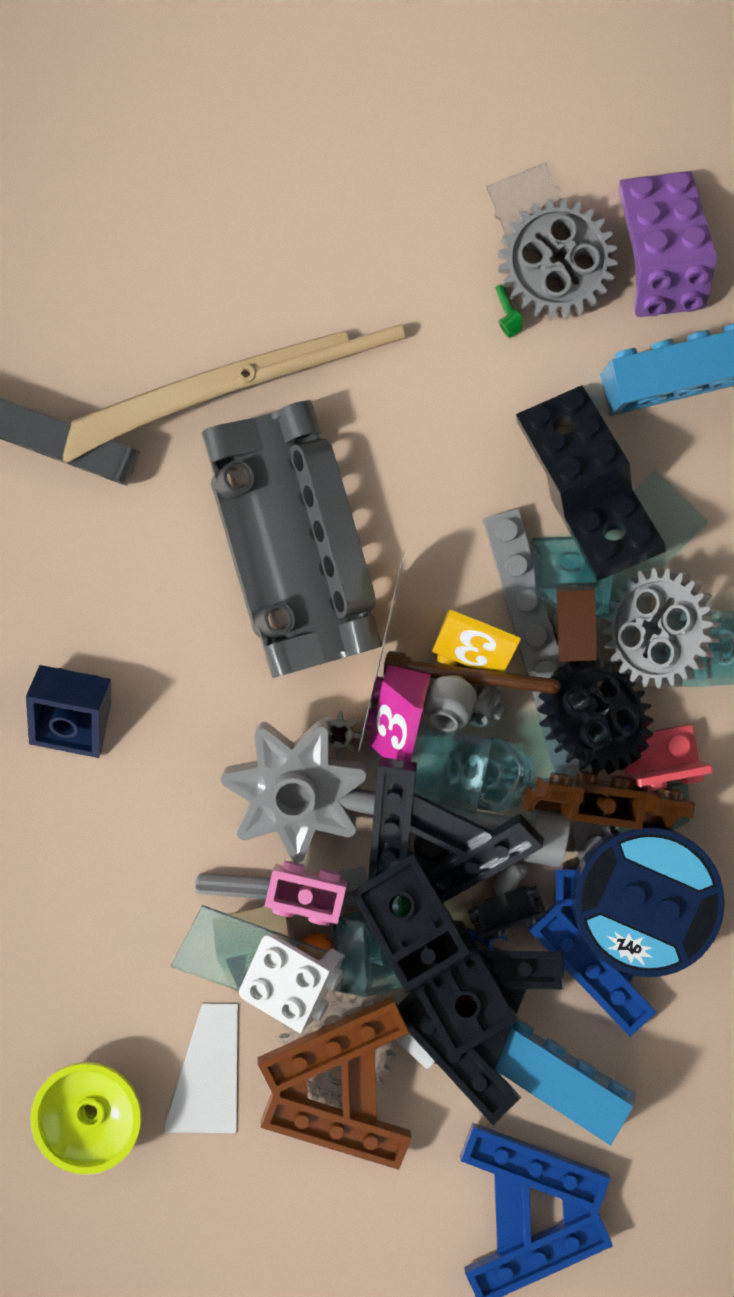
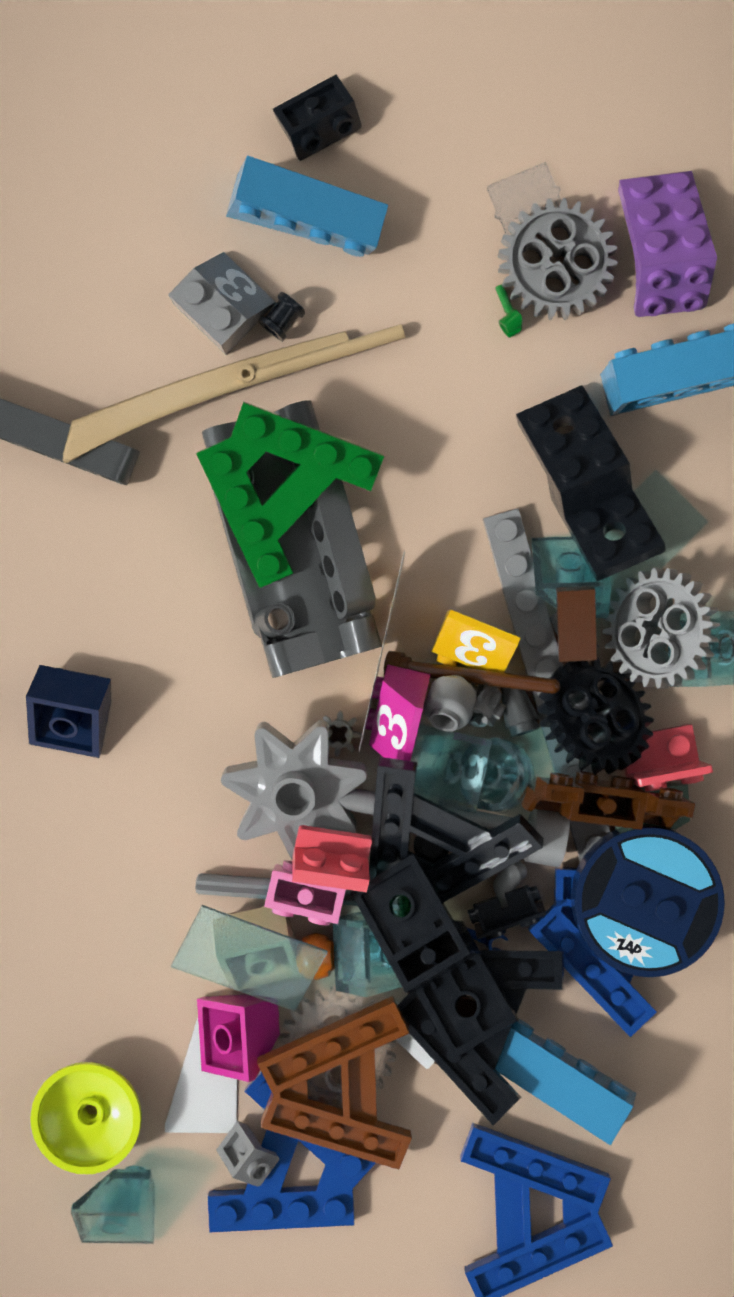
(118, 1208): none -> clear light blue slope
(221, 301): none -> light grey slope
(235, 1033): none -> dark pink slope
(245, 1155): none -> light grey bracket
(281, 316): none -> black bush
(289, 1207): none -> blue plate
(290, 982): white bracket -> none
(306, 207): none -> dark azure wedge
(318, 117): none -> black bracket
(320, 460): none -> green plate
(331, 858): none -> coral bracket
(520, 713): none -> dark grey cone

